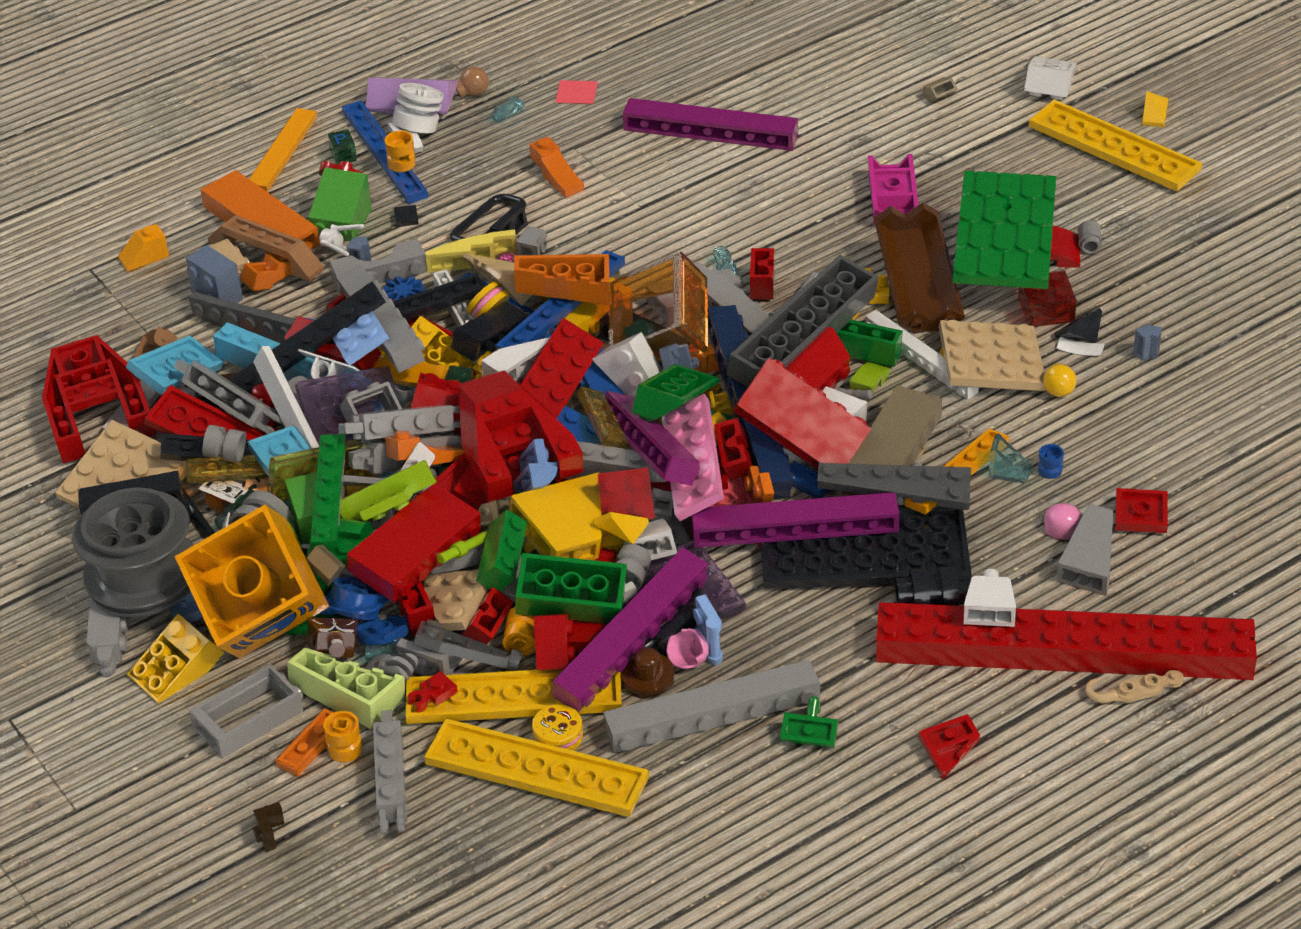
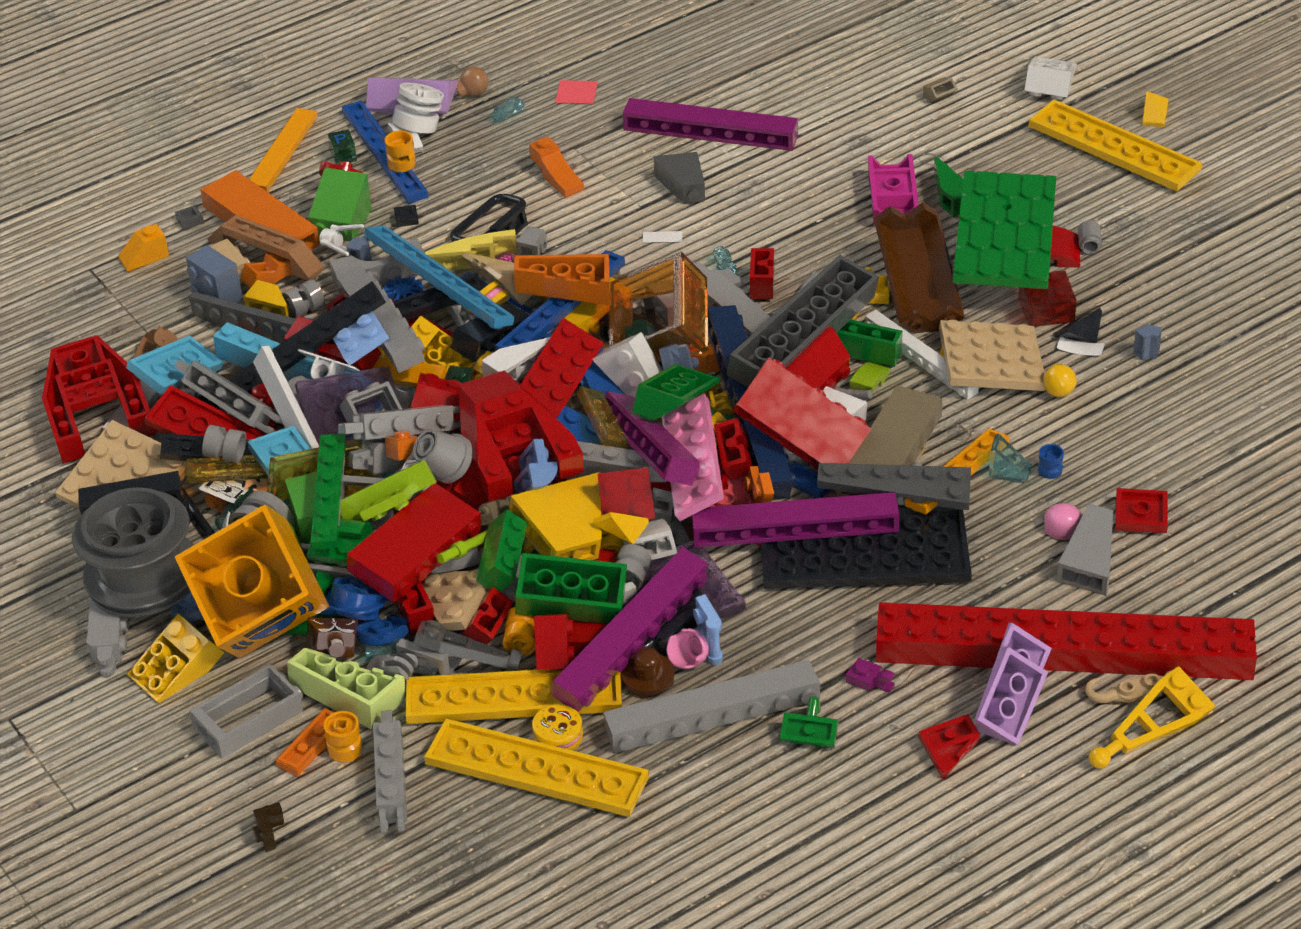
(189, 217): none -> dark grey tile
(266, 297): none -> yellow slope
(303, 299): none -> light grey wheel
(325, 564): dark tan piece -> none
(434, 690): red plate -> none
(439, 276): none -> dark azure plate
(444, 453): none -> light grey piece
(648, 309): none -> black tile
(667, 236): none -> white sticker
(681, 176): none -> dark grey slope
(867, 674): none -> magenta plate
(940, 589): black piece -> none
(948, 187): none -> green slope
(990, 601): white torso -> none
(1013, 686): none -> lavender slope
(1181, 692): none -> yellow plate

